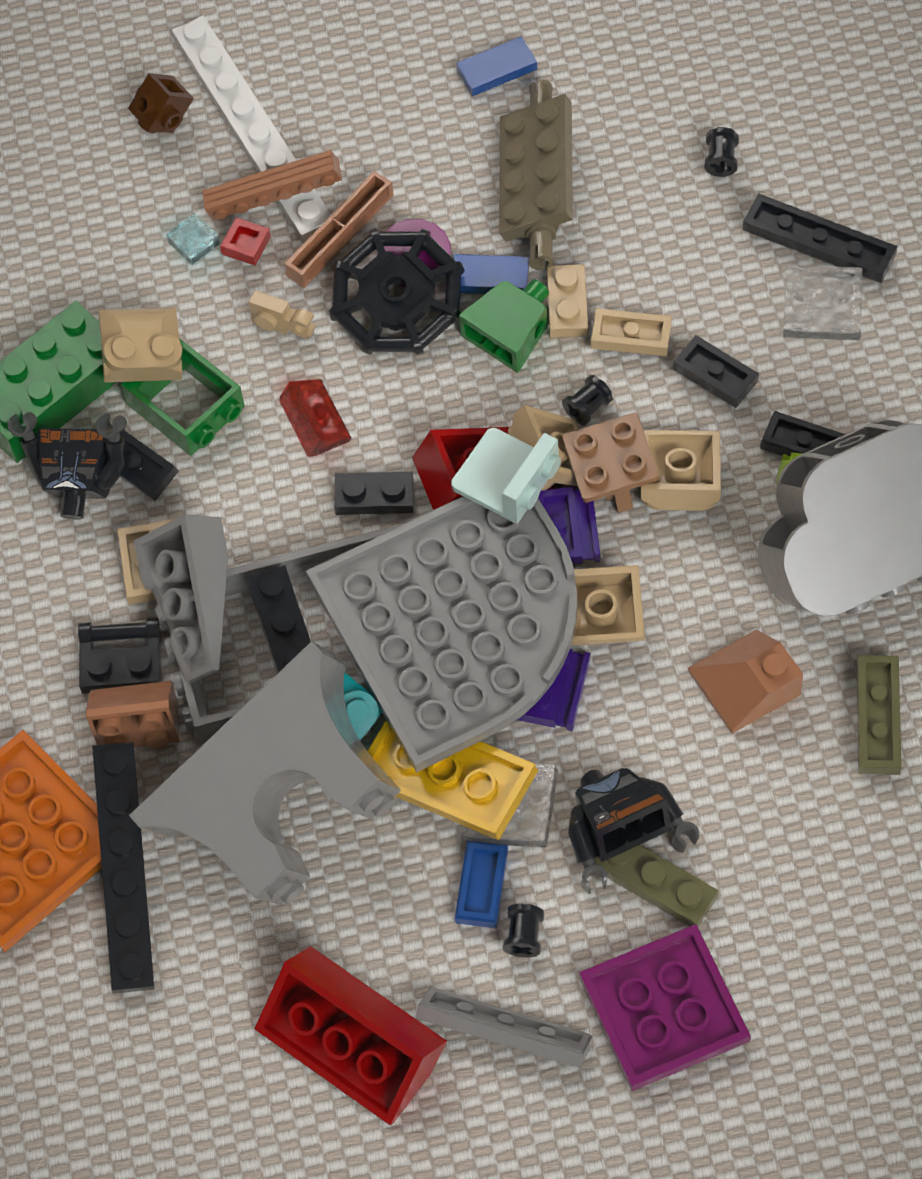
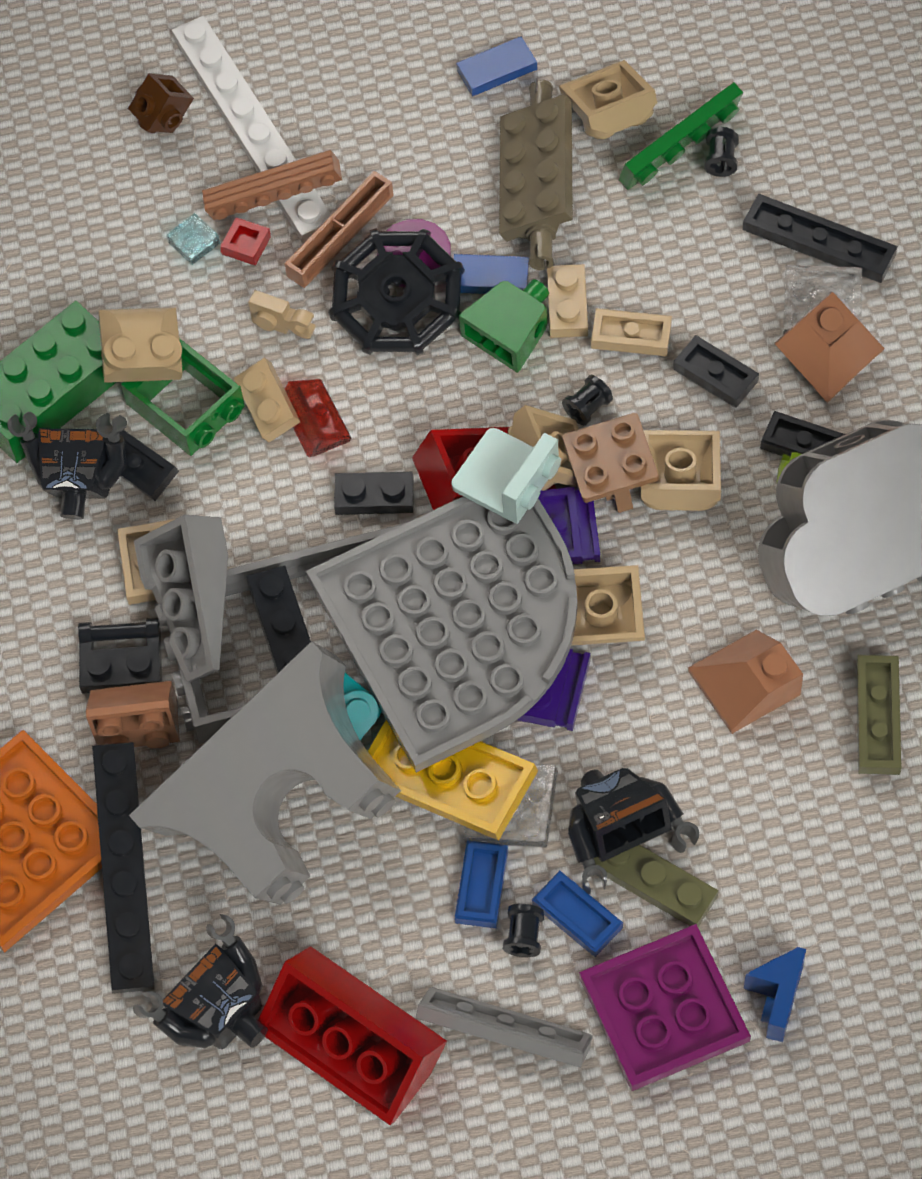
(213, 998): none -> torso
(267, 400): none -> tan plate
(577, 913): none -> blue tile
(611, 99): none -> tan slope
(672, 144): none -> green plate
(778, 980): none -> blue slope
(829, 346): none -> nougat plate

